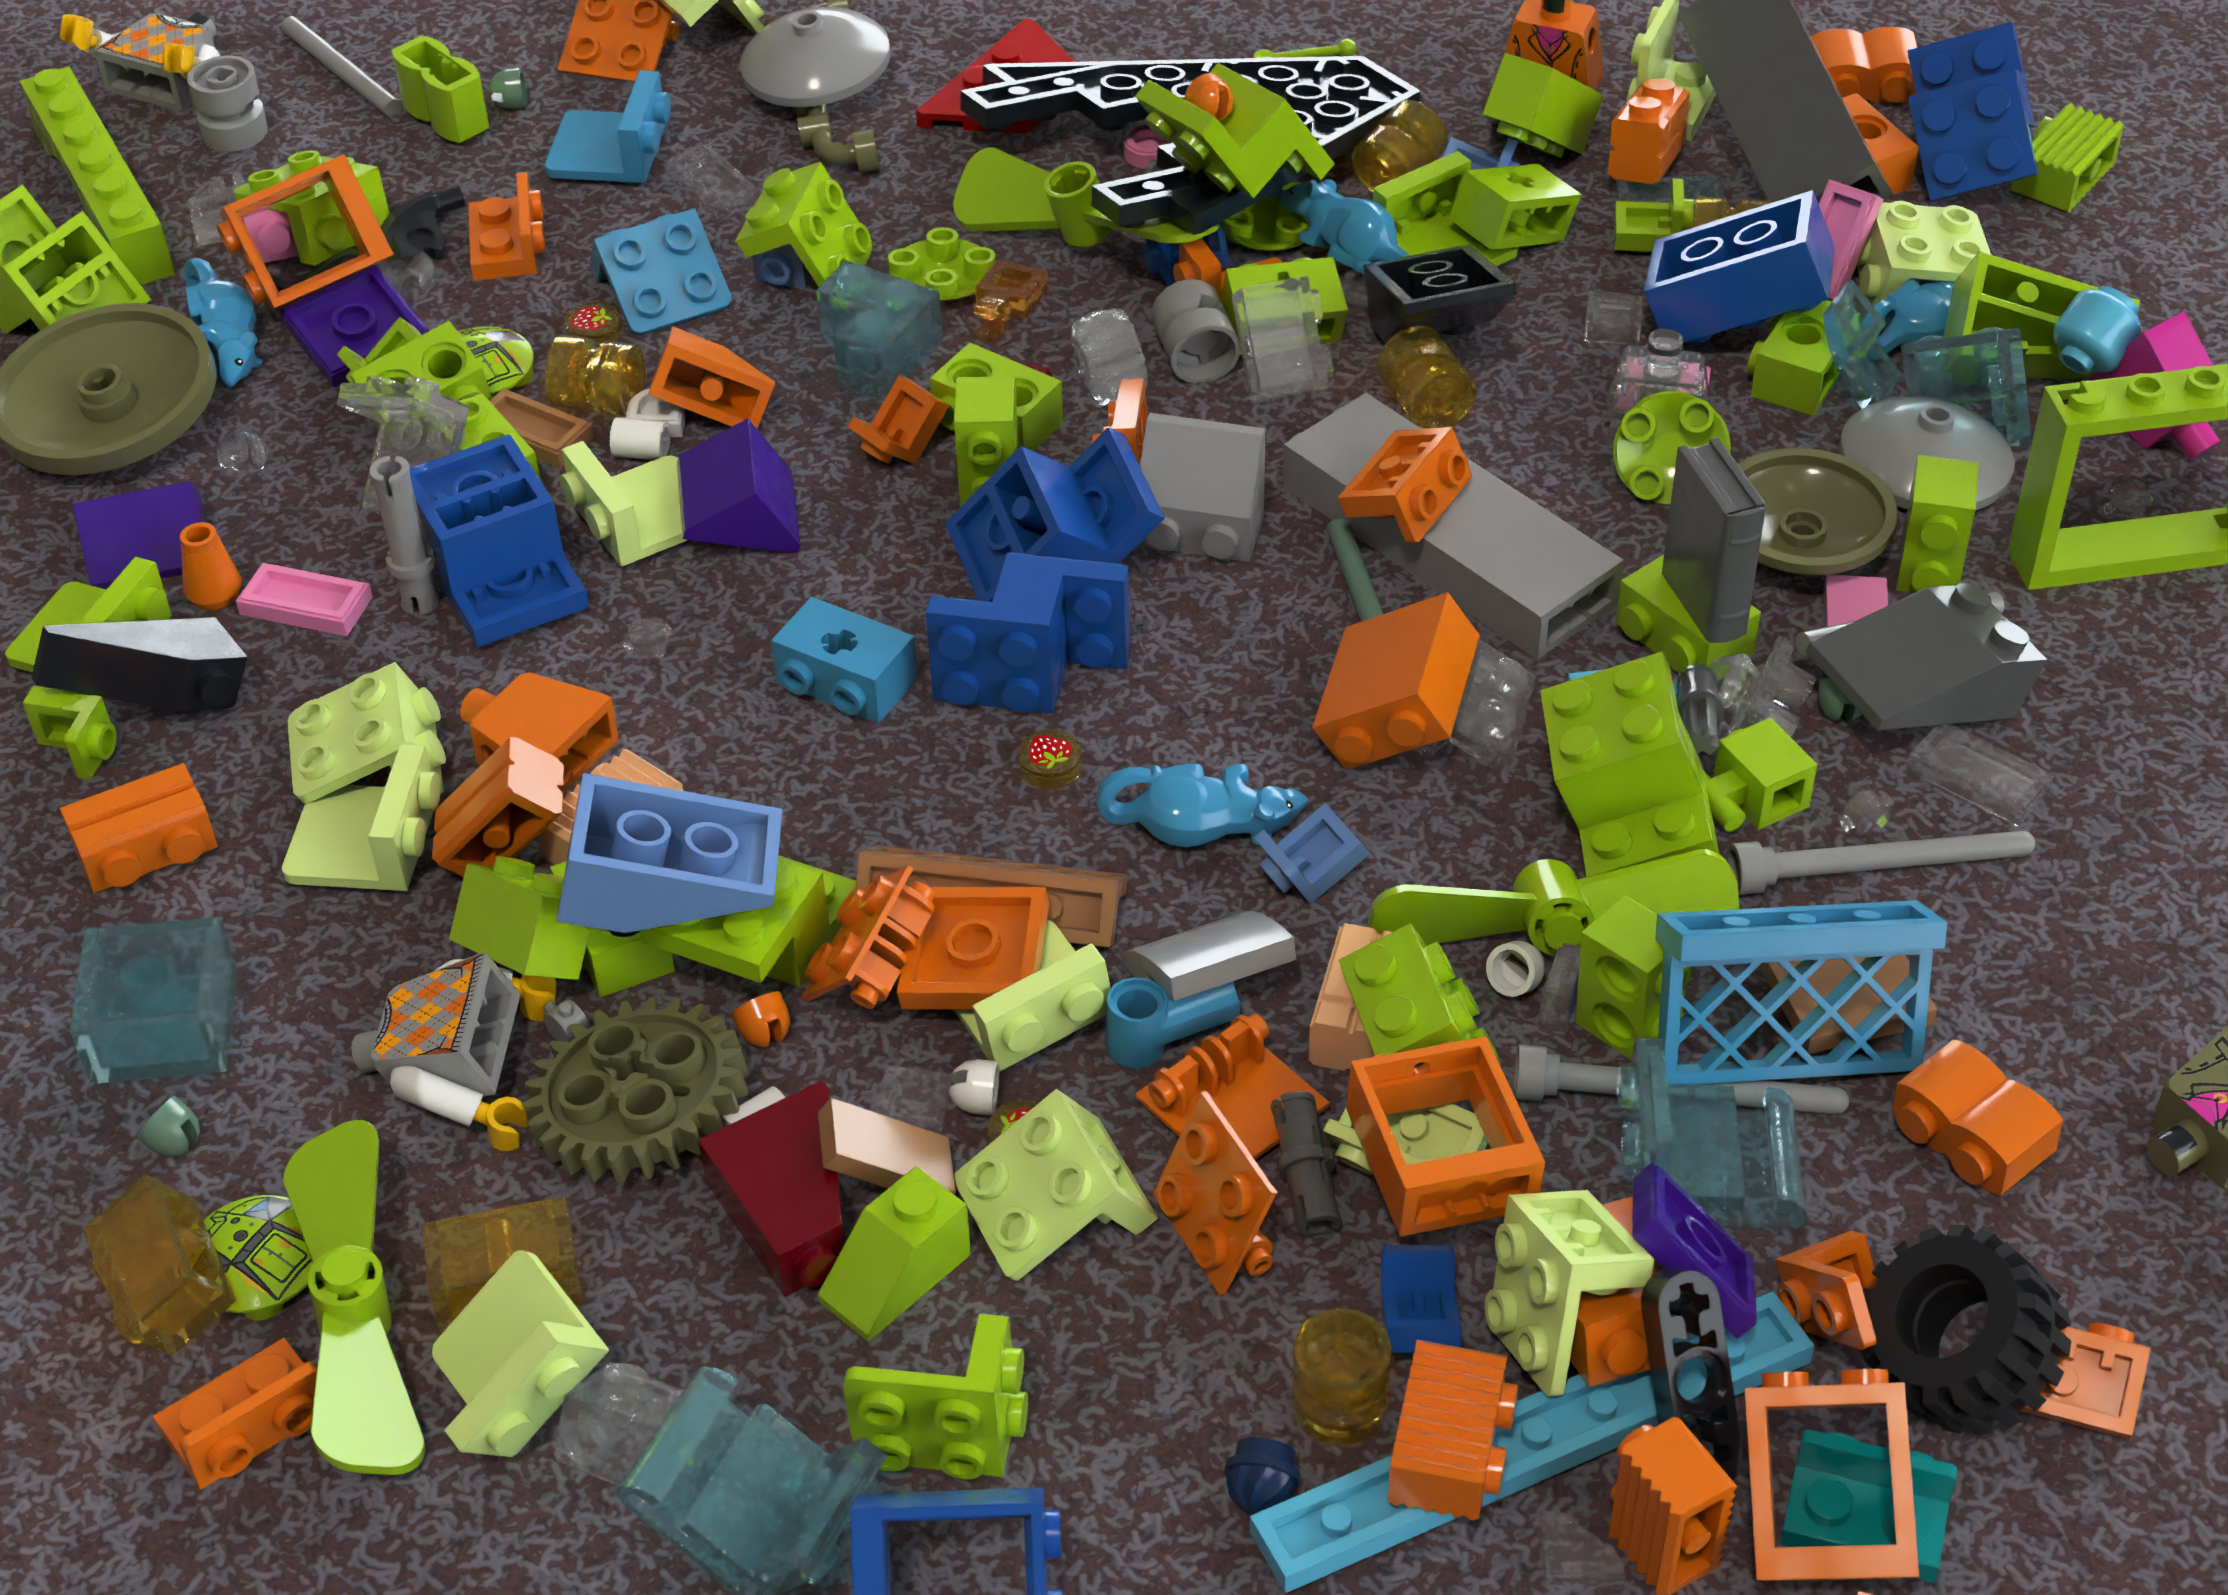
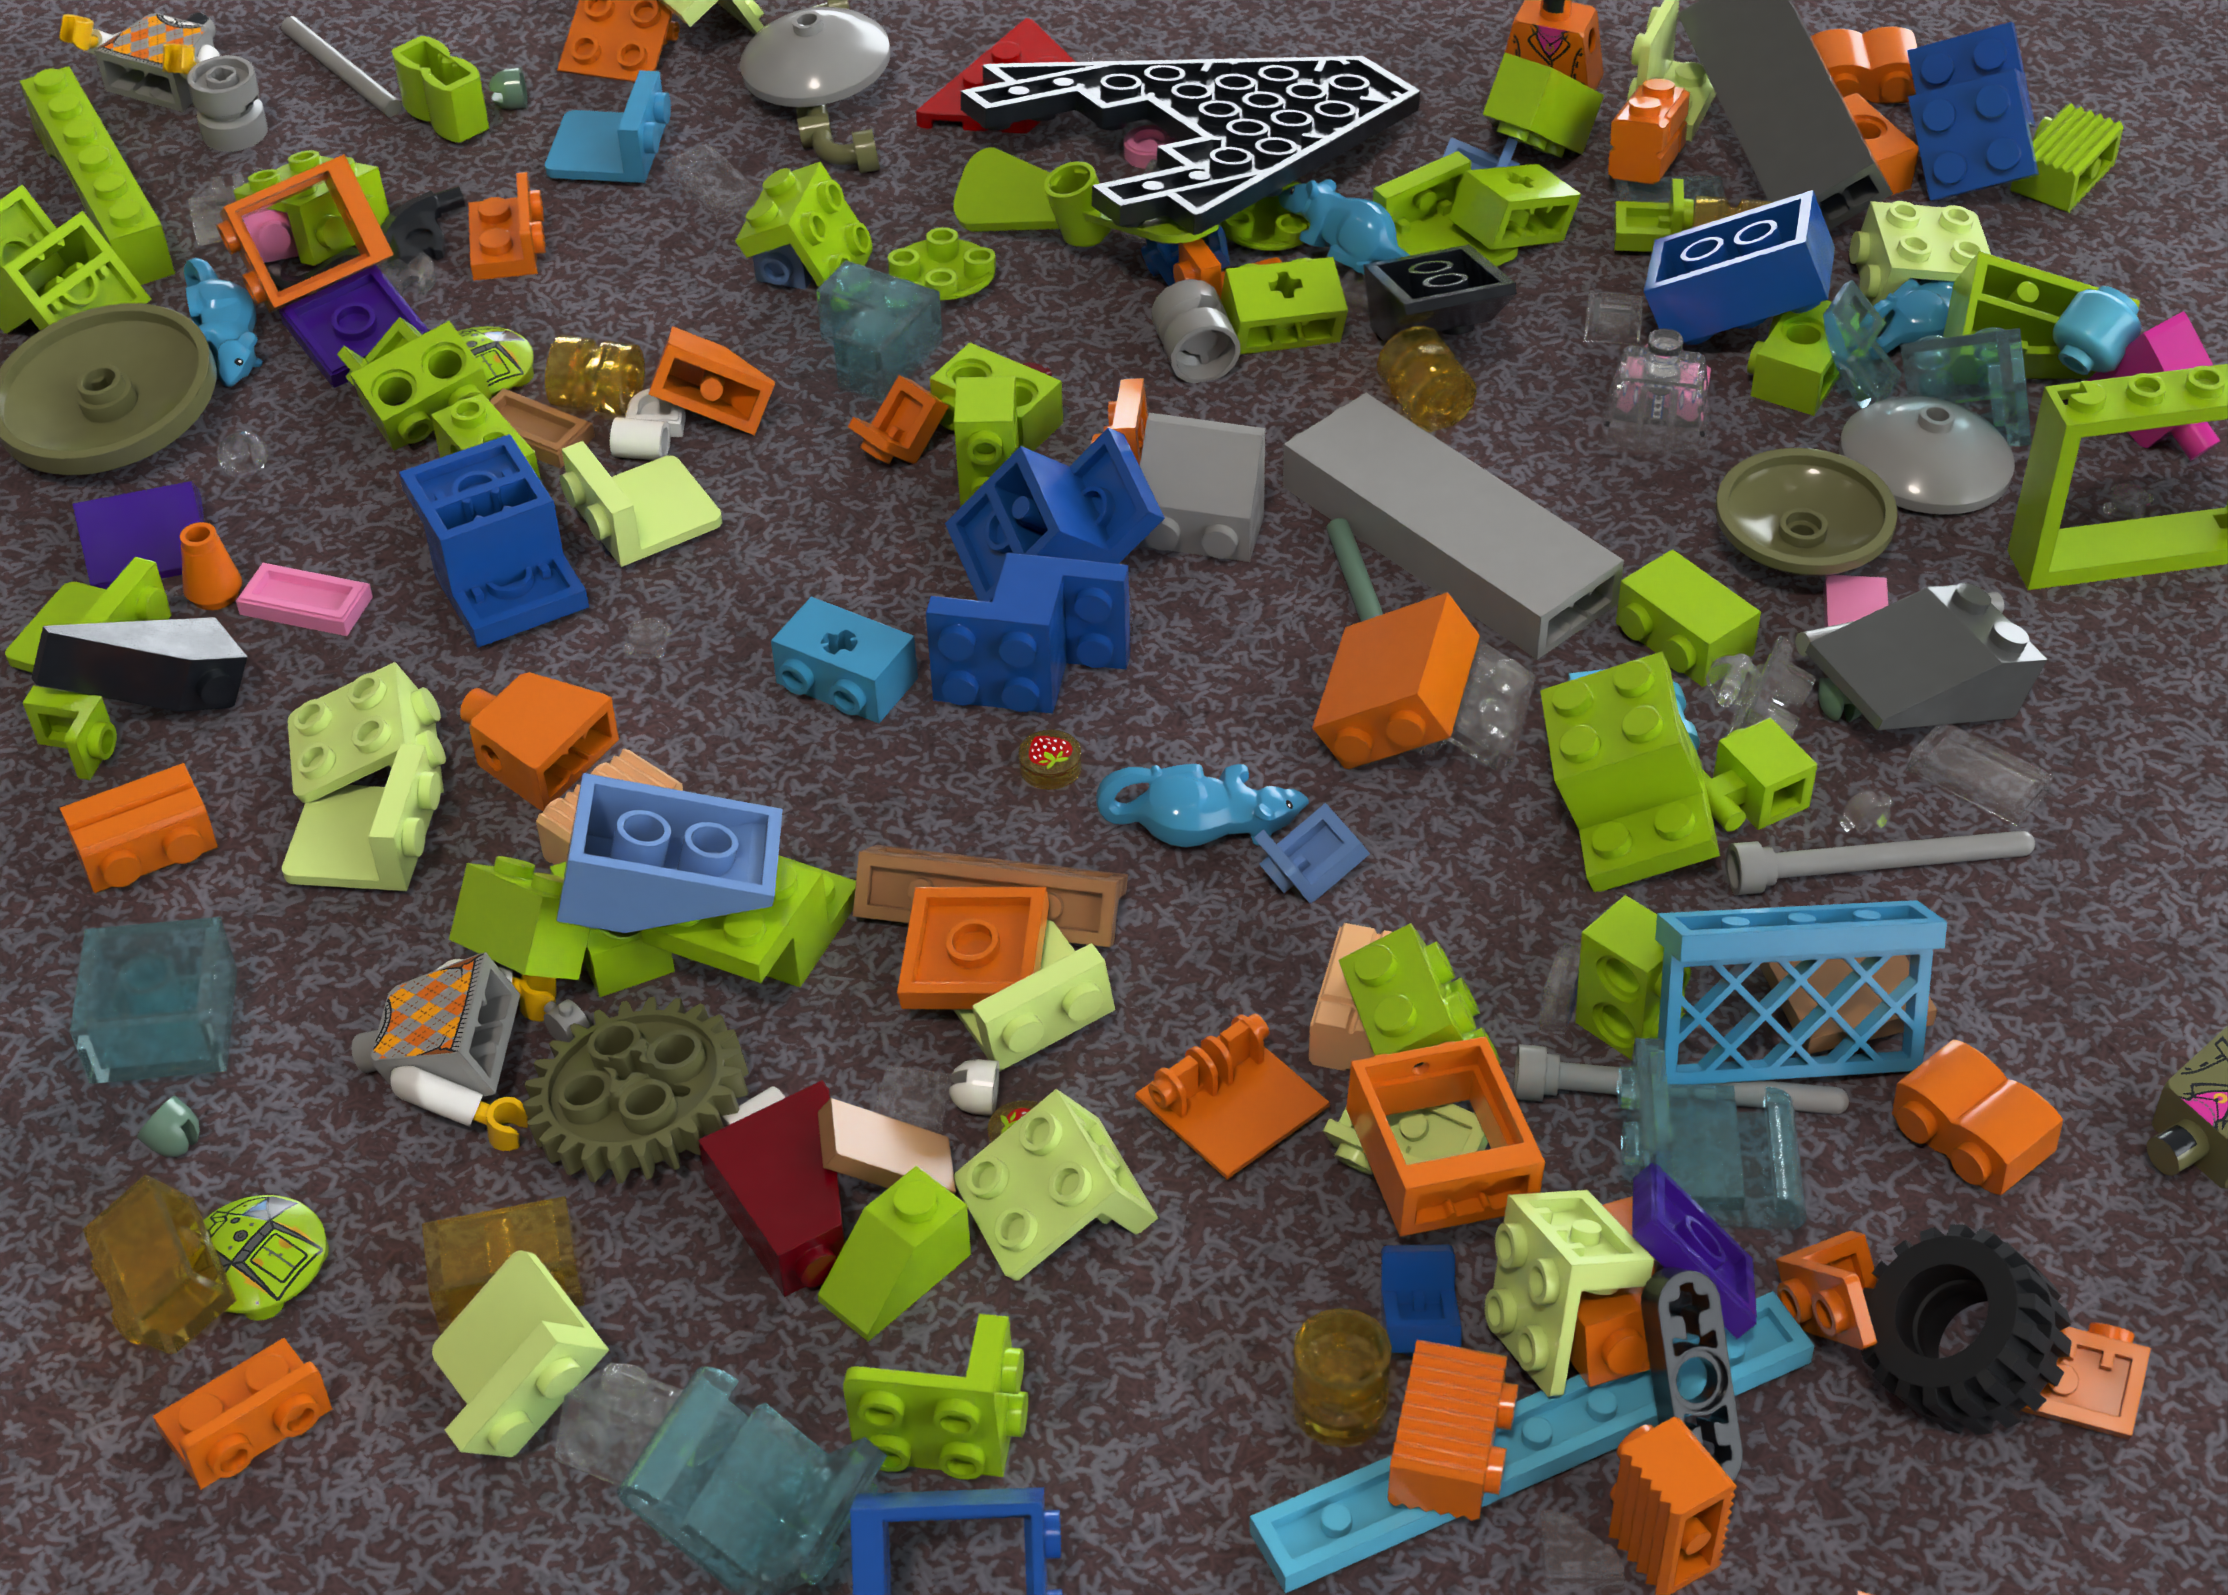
(360, 1400): lime piece -> none
(408, 554): light grey pin -> none
(412, 419): clear bracket -> none
(499, 807): orange brick -> none
(593, 321): clear yellow tile -> none
(661, 272): dark azure bracket -> none
(738, 492): dark purple slope -> none
(761, 1018): orange hinge -> none
(868, 943): orange hinge -> none
(1005, 292): clear orange plate -> none
(1107, 353): clear gear -> none
(1146, 1018): dark azure piece -> none
(1211, 95): orange hinge -> none
(1212, 954): light grey slope -> none
(1217, 1197): orange hinge -> none
(1245, 145): lime bracket -> none
(1261, 1473): dark blue plate -> none
(1282, 340): clear brick -> none
(1306, 1164): dark grey pin -> none
(1344, 48): lime hinge -> none
(1401, 143): clear yellow wheel -> none
(1410, 478): orange bracket -> none
(1511, 977): white hinge -> none
(1554, 902): lime piece -> none
(1651, 435): lime dish -> none
(1700, 706): dark grey axle -> none
(1713, 540): dark grey piece -> none
(1821, 1563): orange window -> none
(1846, 1498): teal bracket -> none
(1849, 219): bright pink tile -> none
(1937, 523): lime brick -> none

